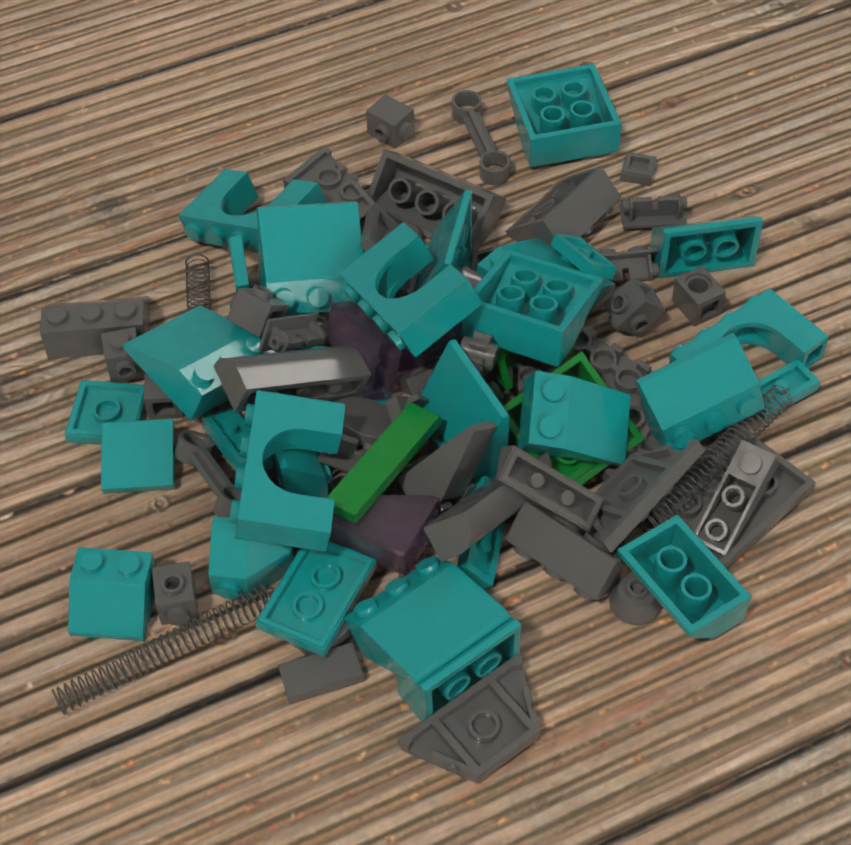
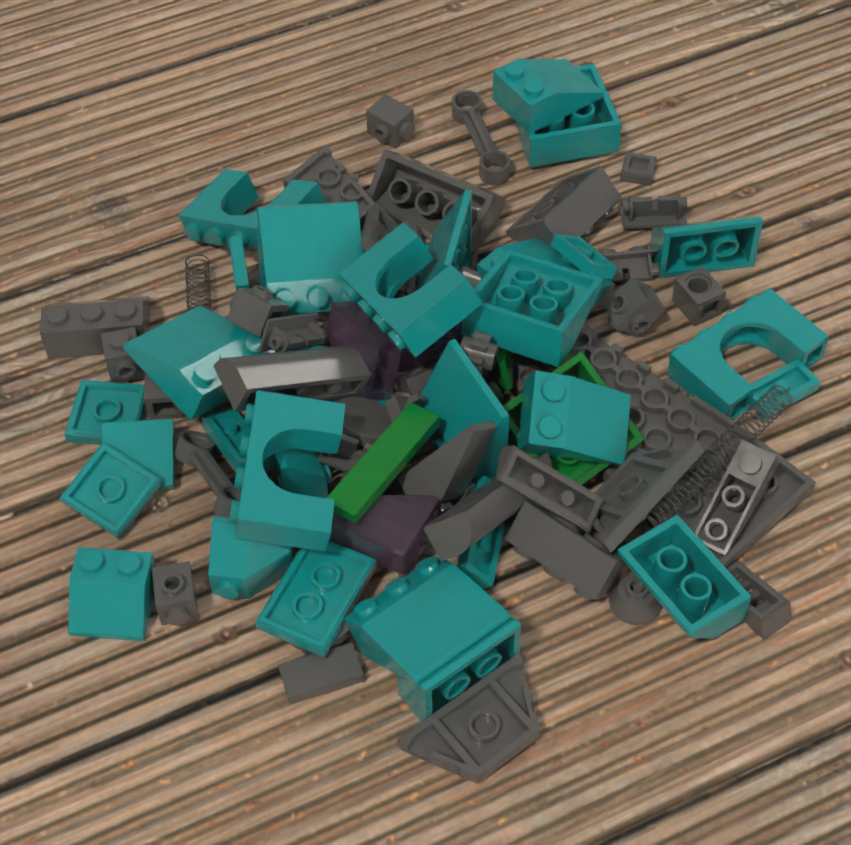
(62, 707): dark grey piece -> none
(111, 490): none -> teal tile
(542, 91): none -> teal slope
(700, 393): teal slope -> none
(772, 612): none -> dark grey slope

